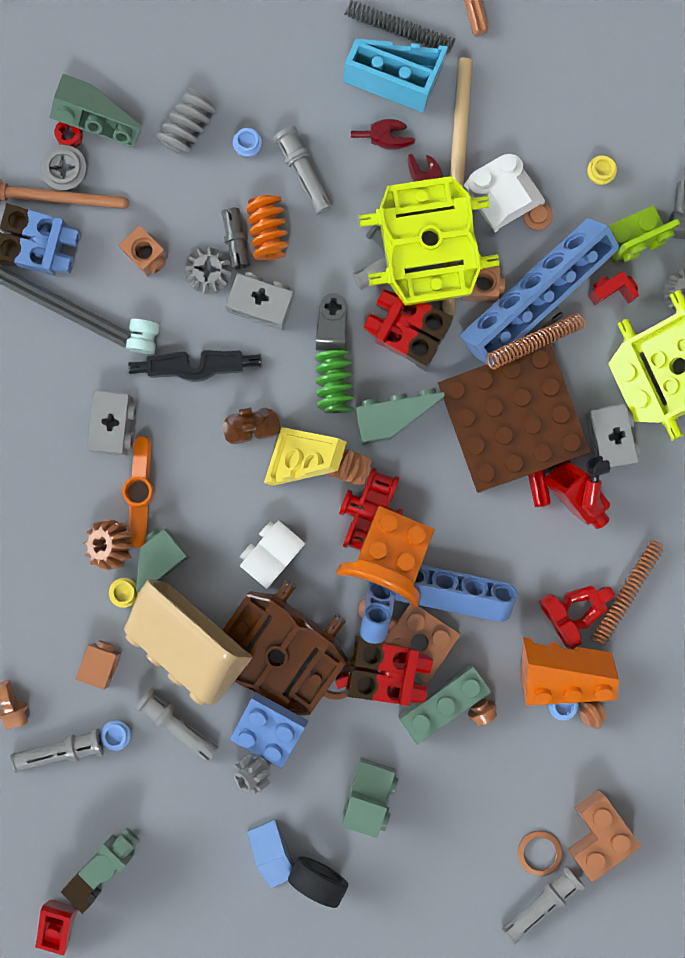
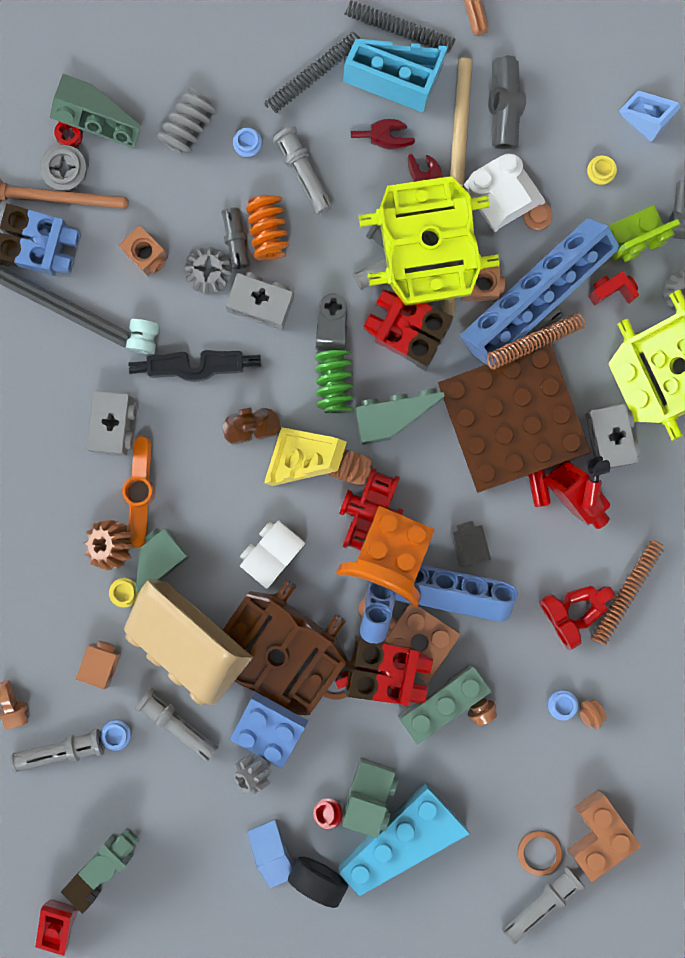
(328, 813): none -> plate
(342, 54): none -> dark grey piece
(412, 834): none -> medium azure wedge
(470, 544): none -> clear smoke brick
(506, 102): none -> dark grey piece
(566, 675): orange wedge -> none
(649, 113): none -> light blue slope

